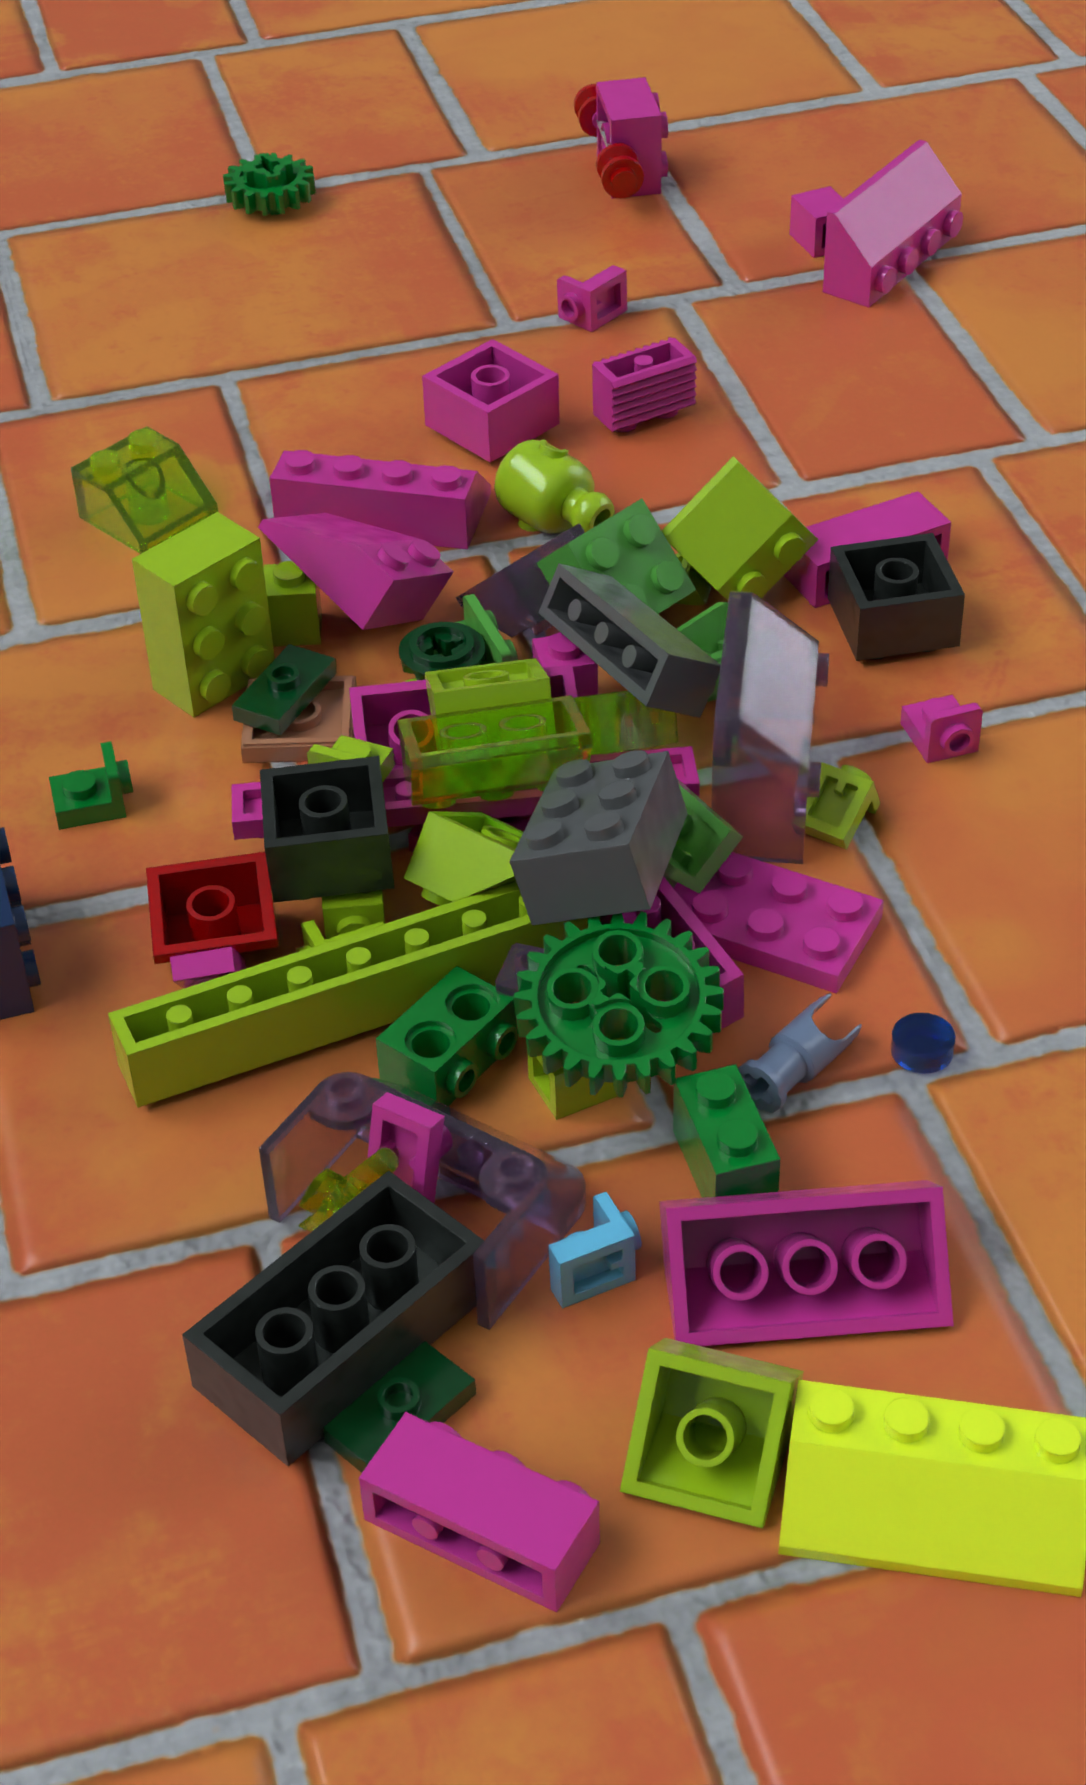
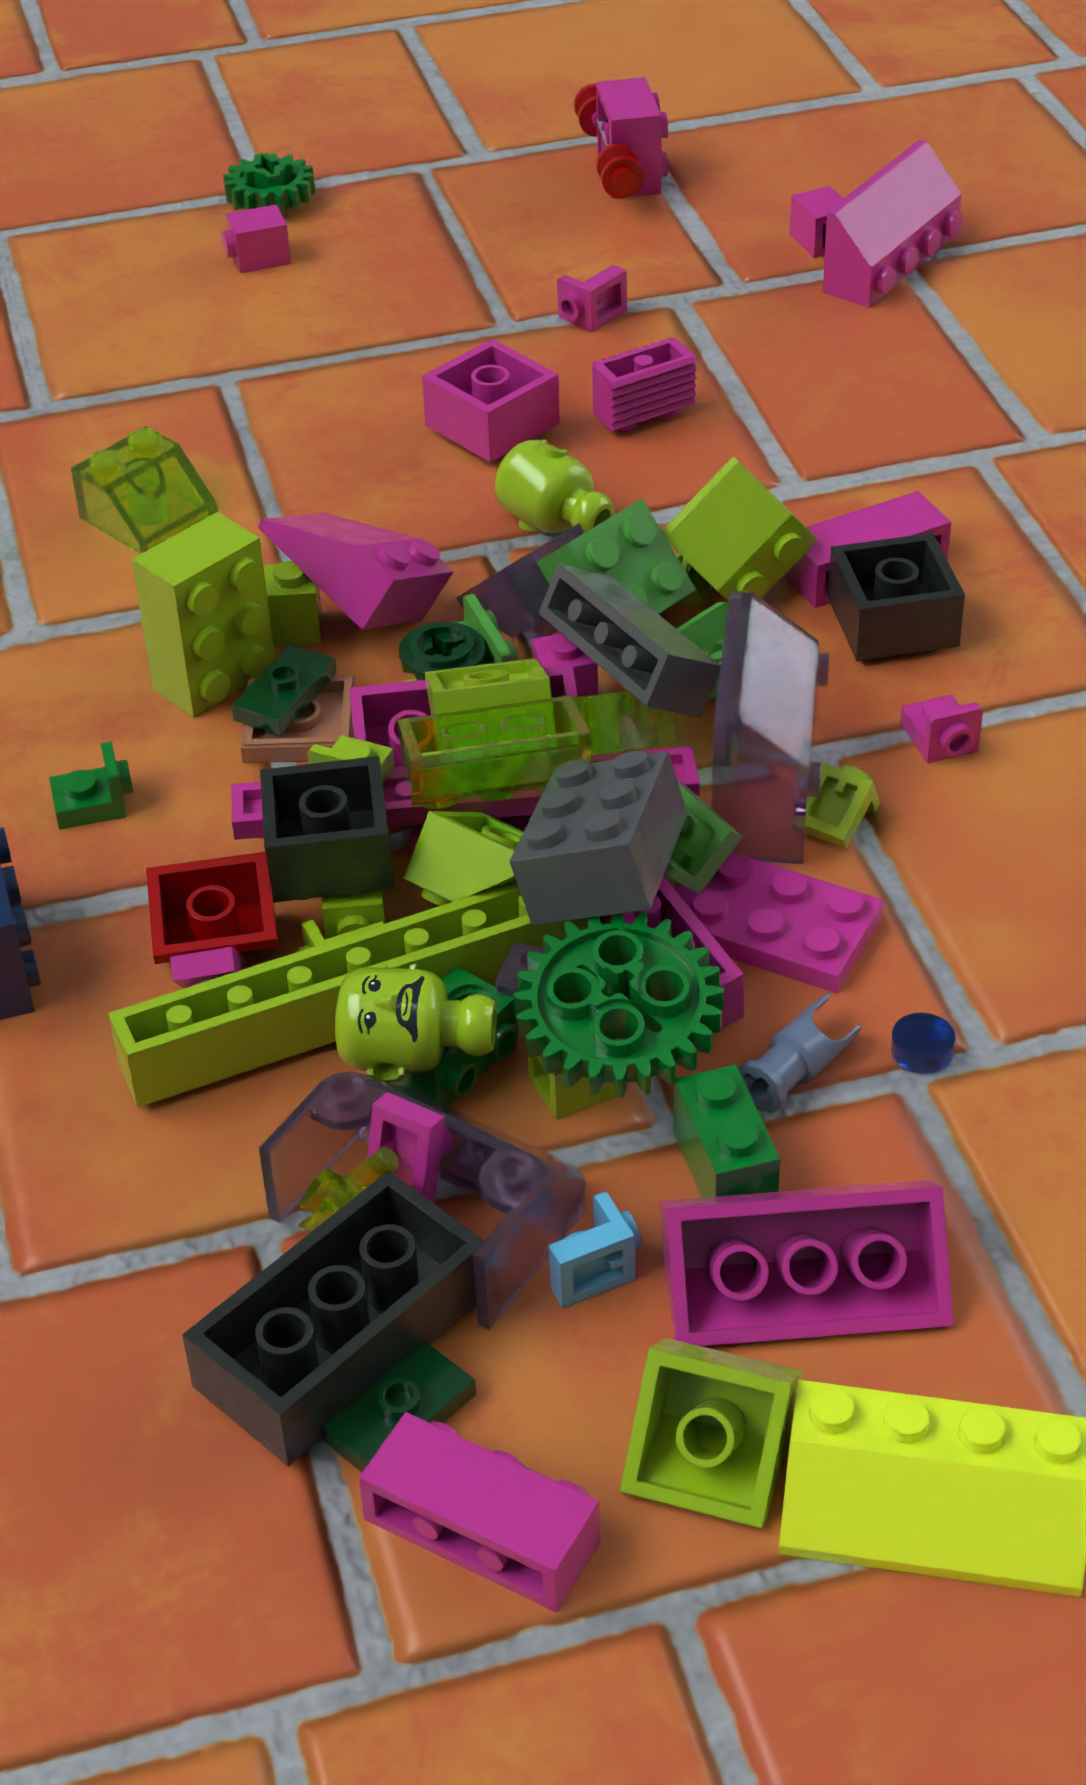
(257, 239): none -> dark pink brick
(398, 496): dark pink slope -> none
(403, 1021): none -> lime piece

